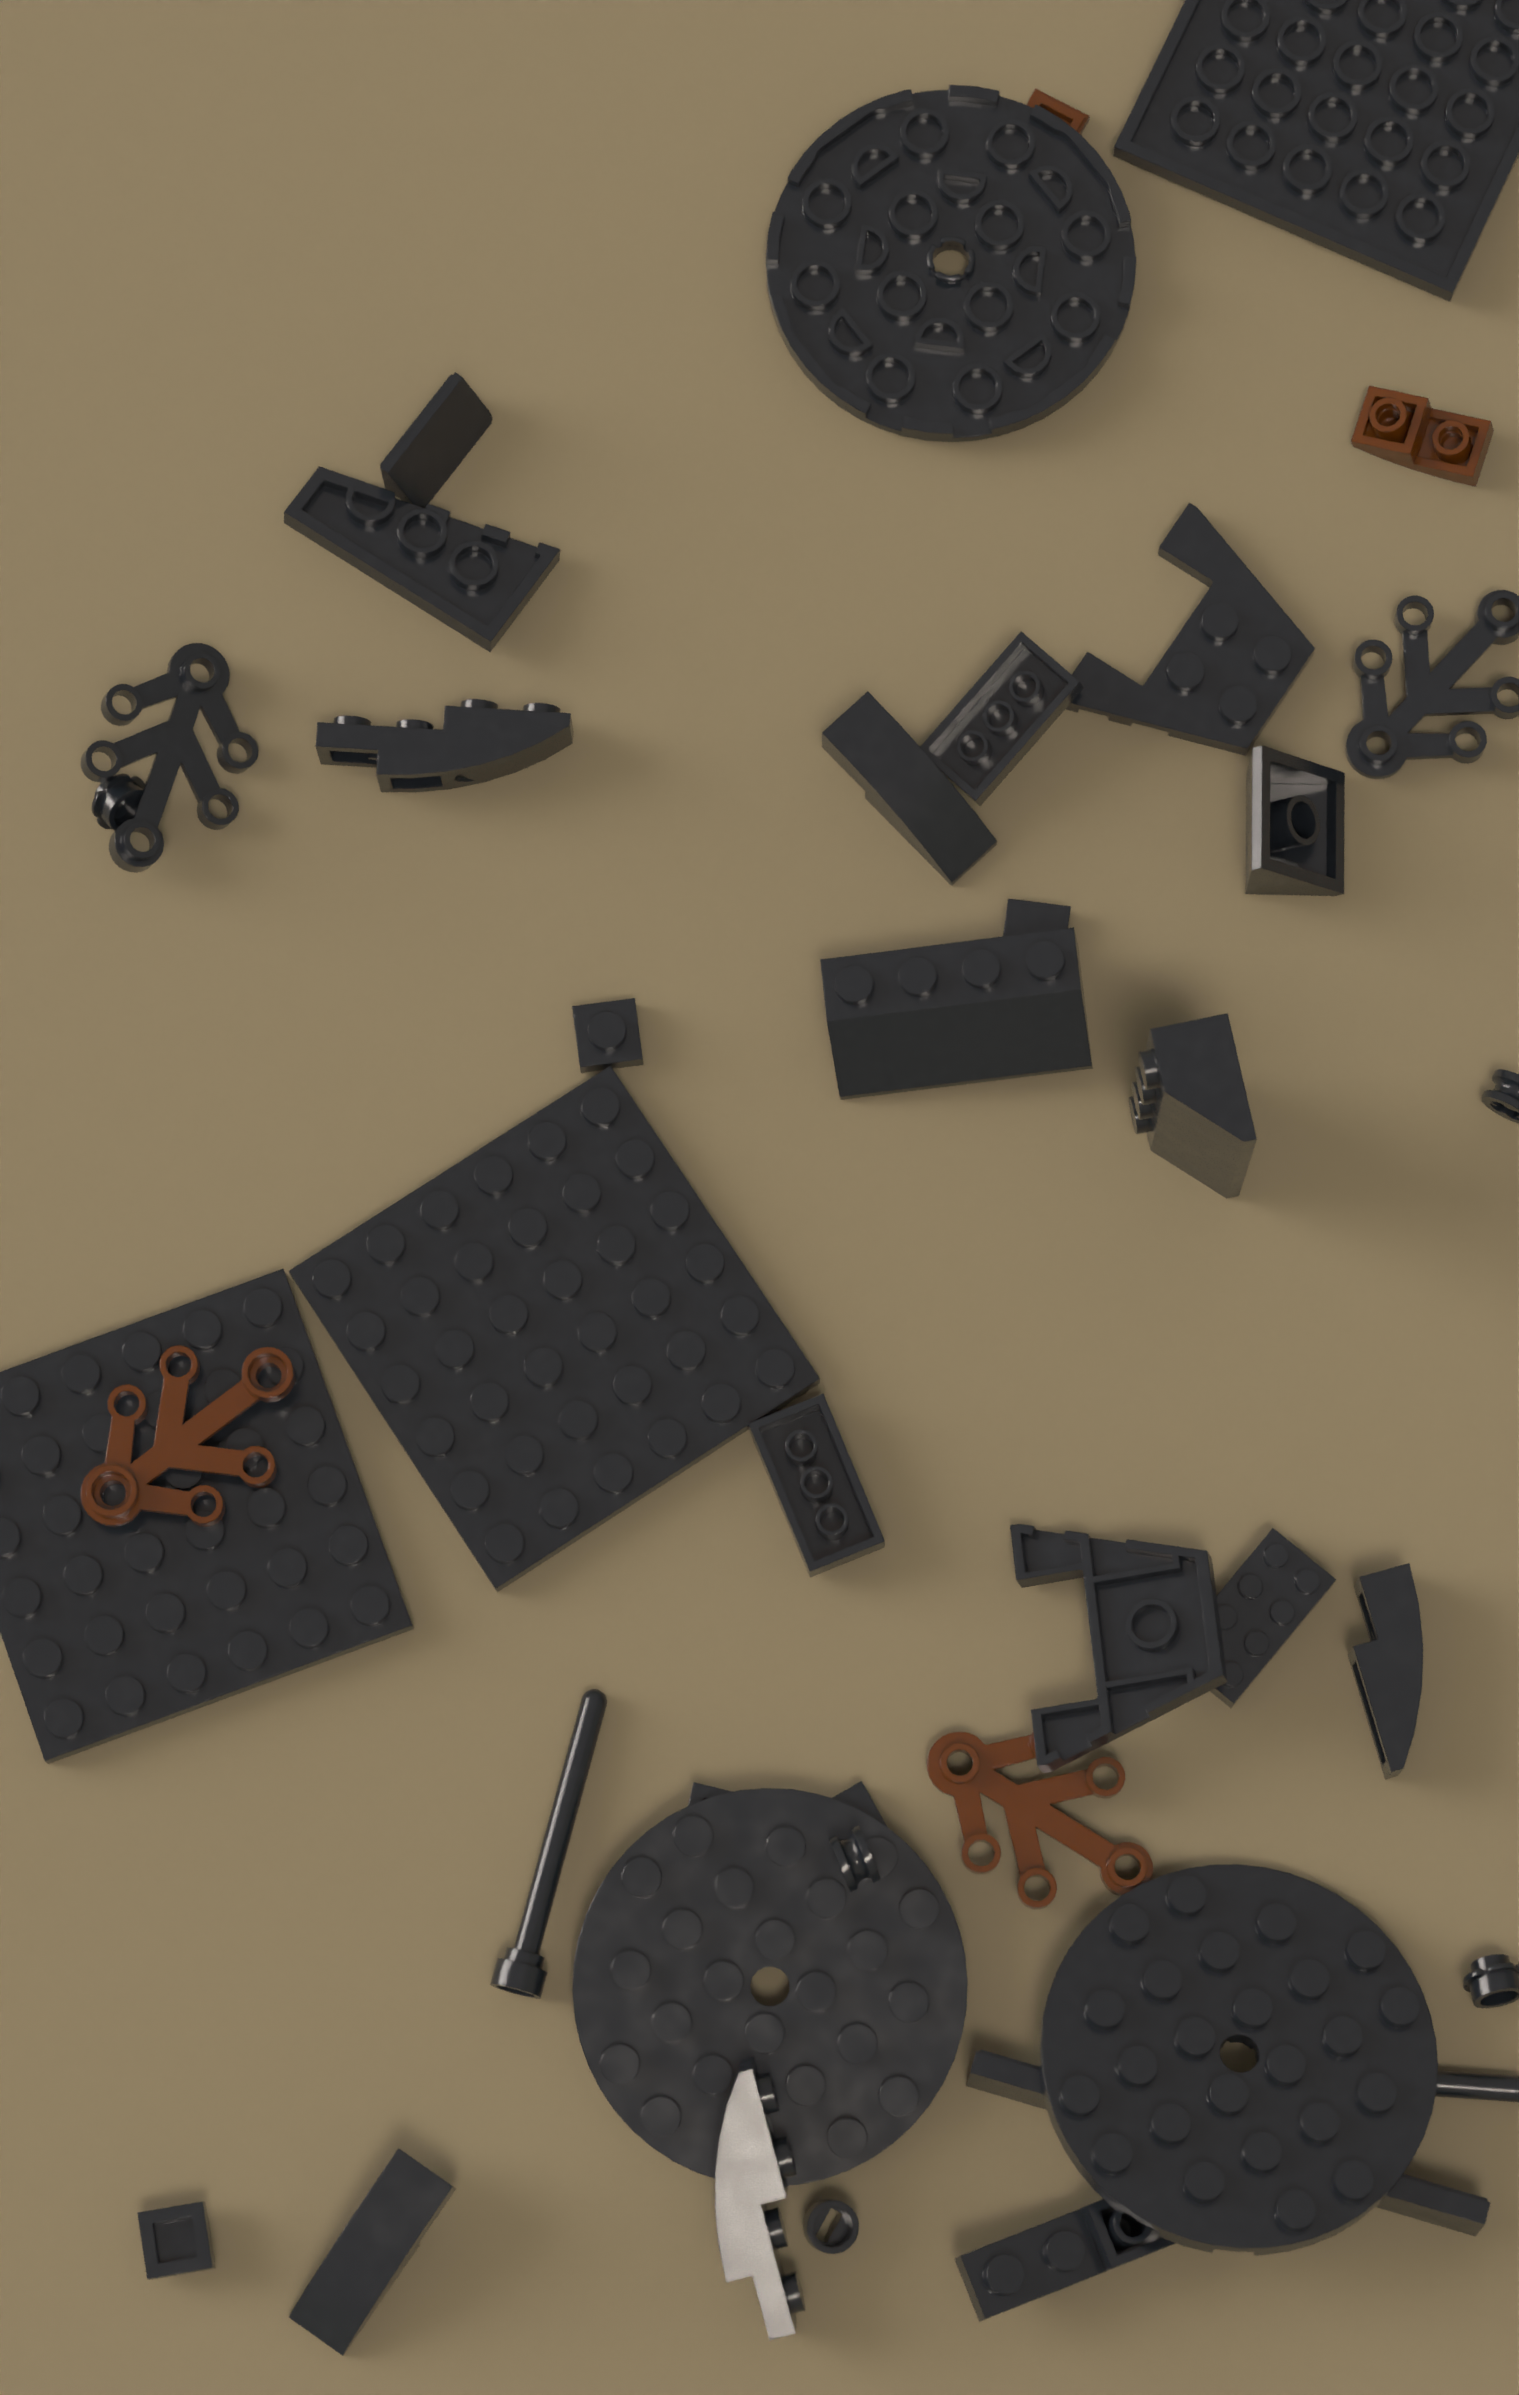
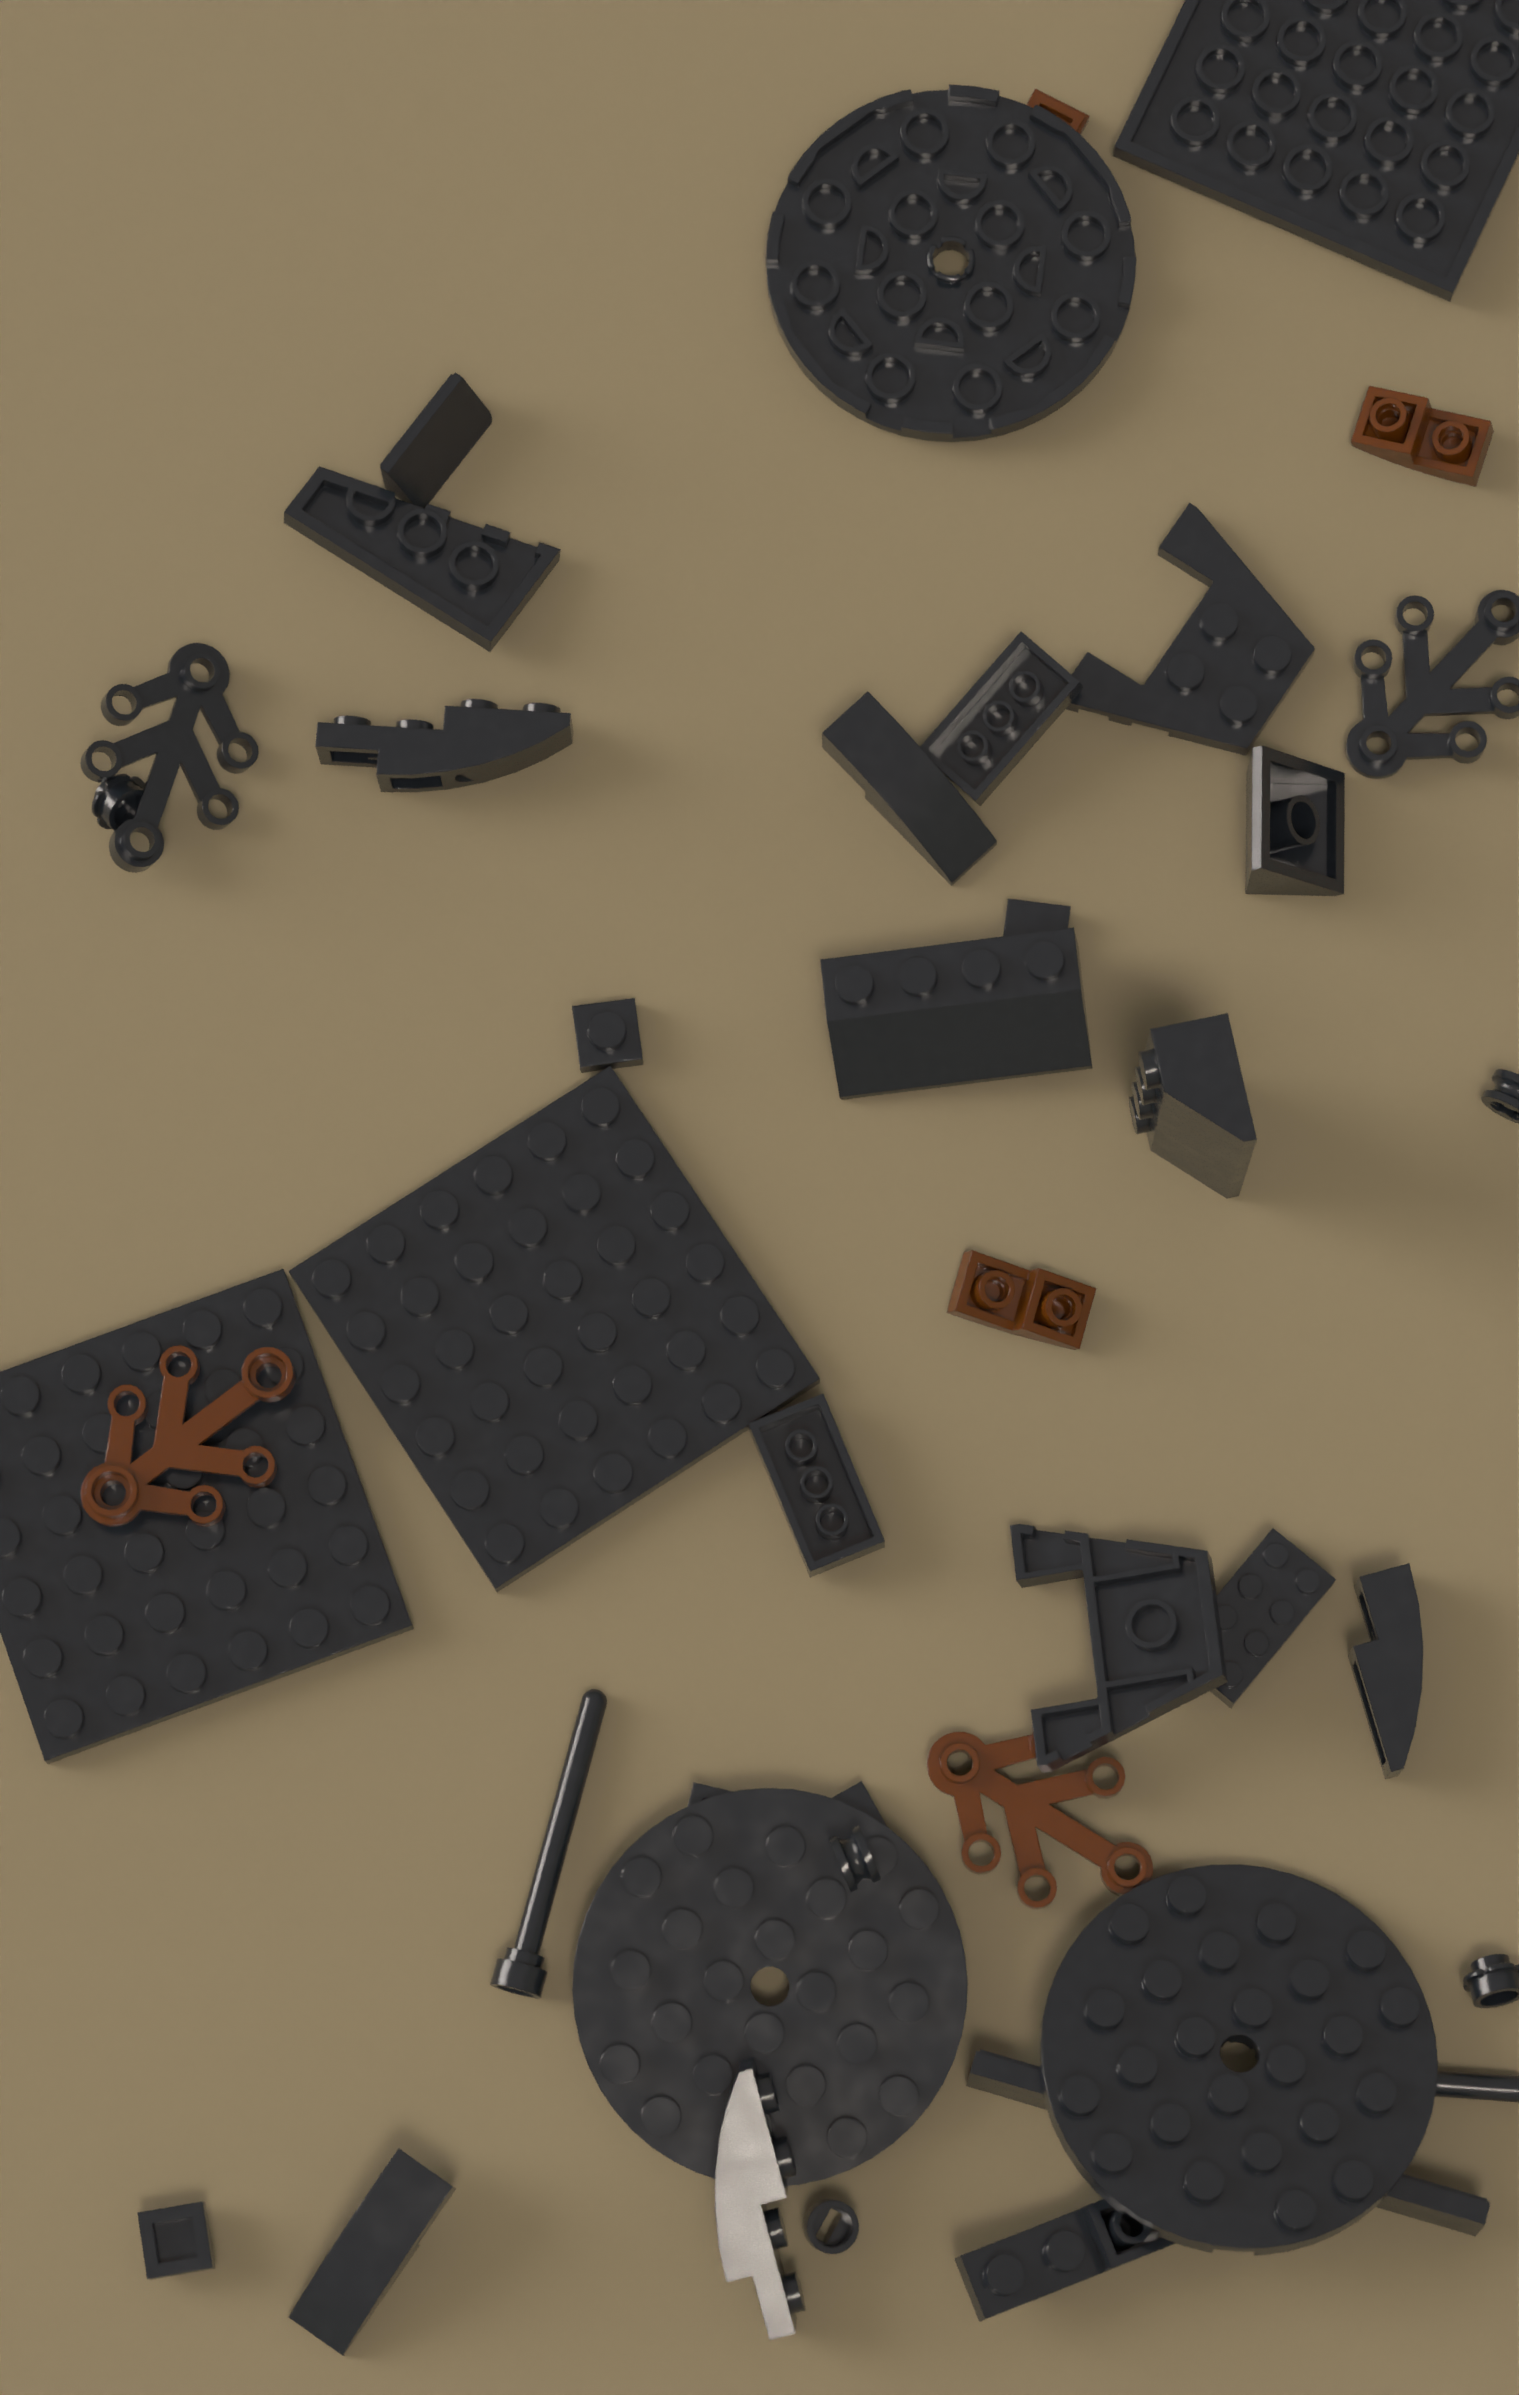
(1021, 1300): none -> reddish brown slope

